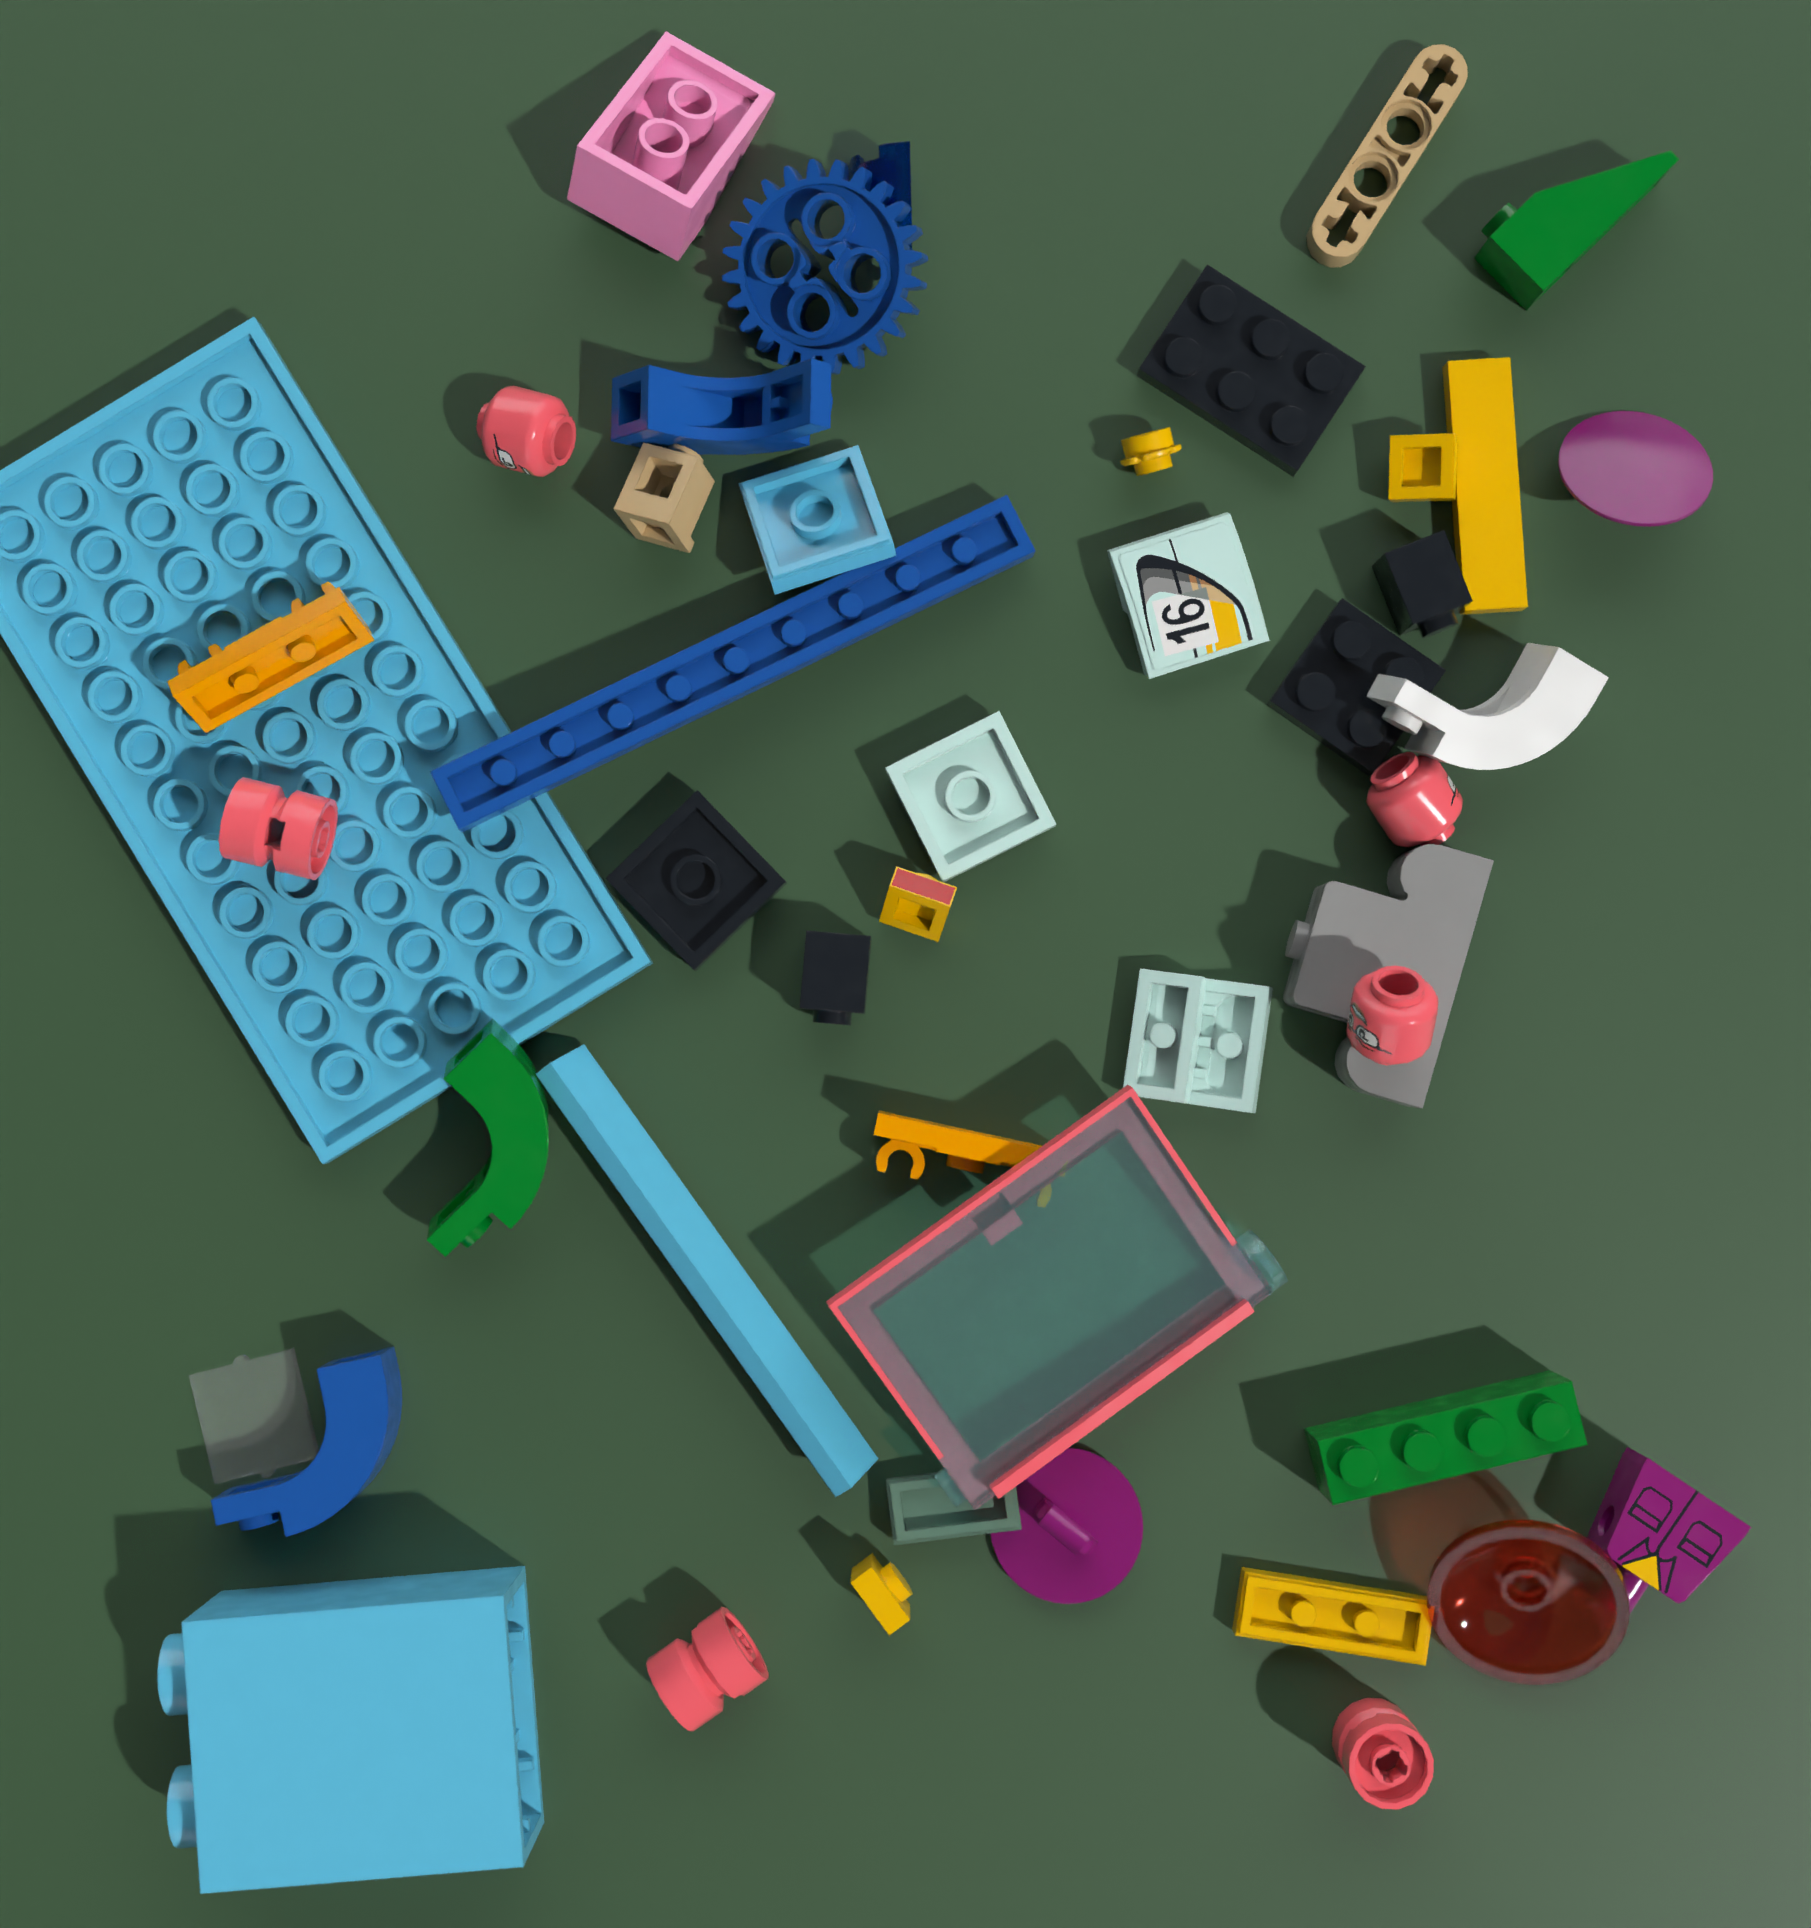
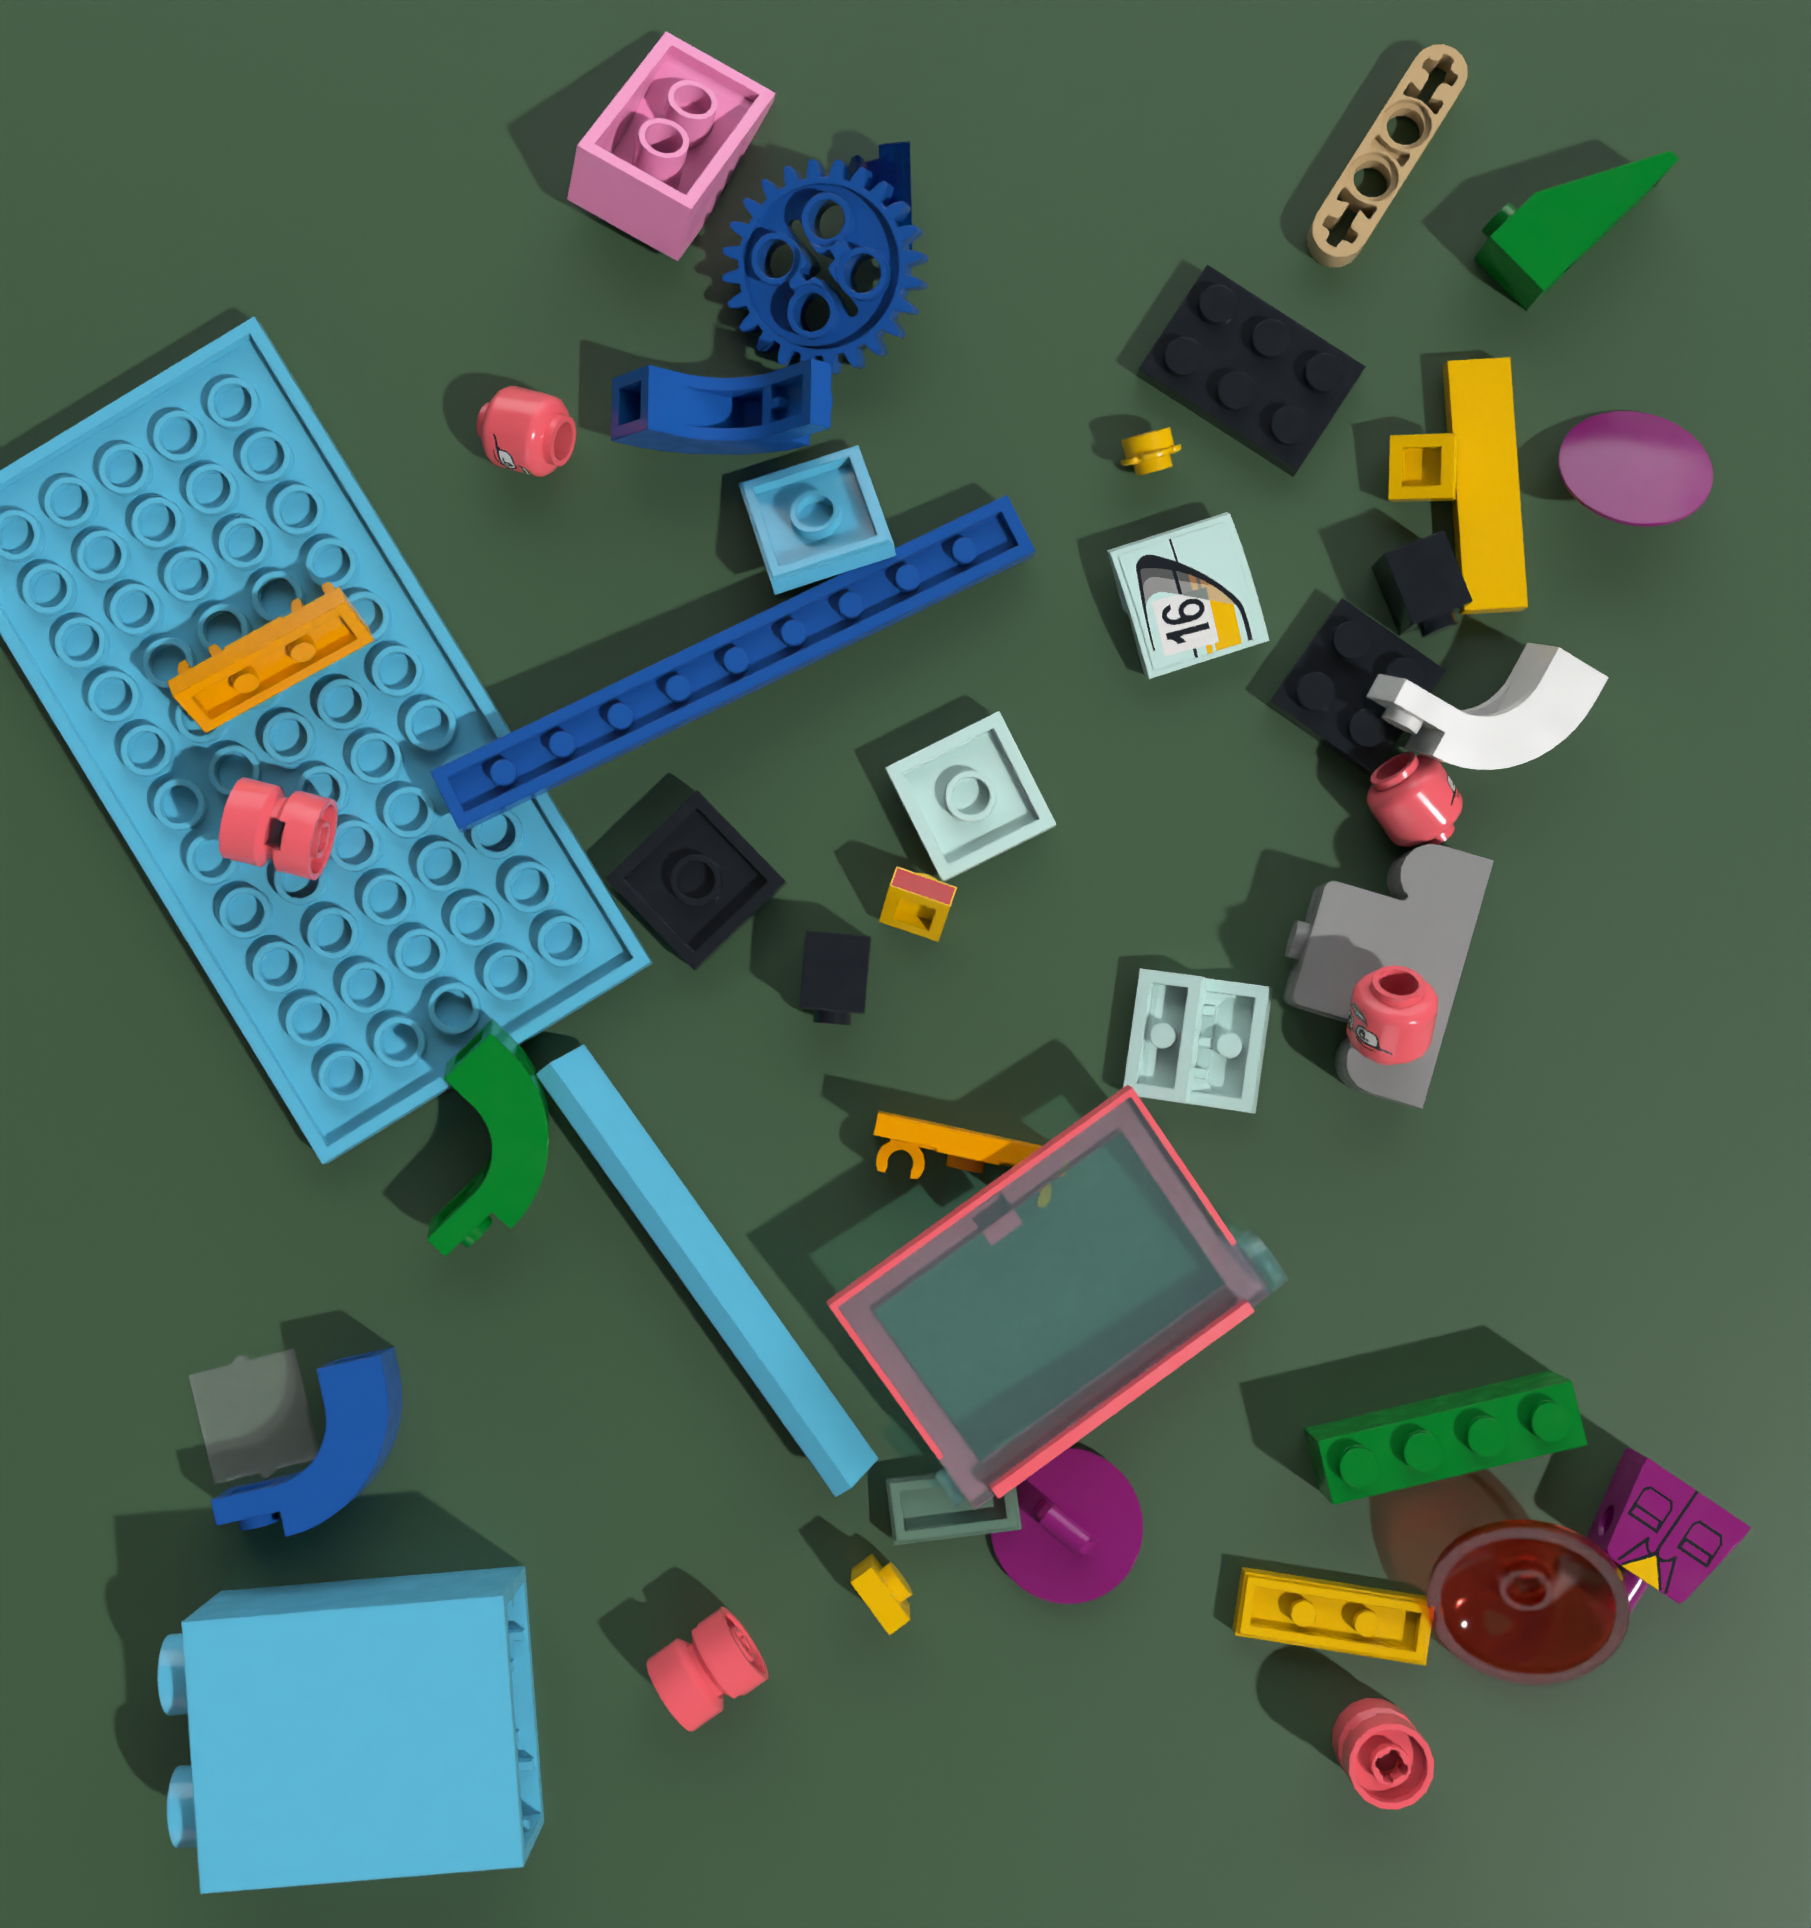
(665, 495): tan brick -> none

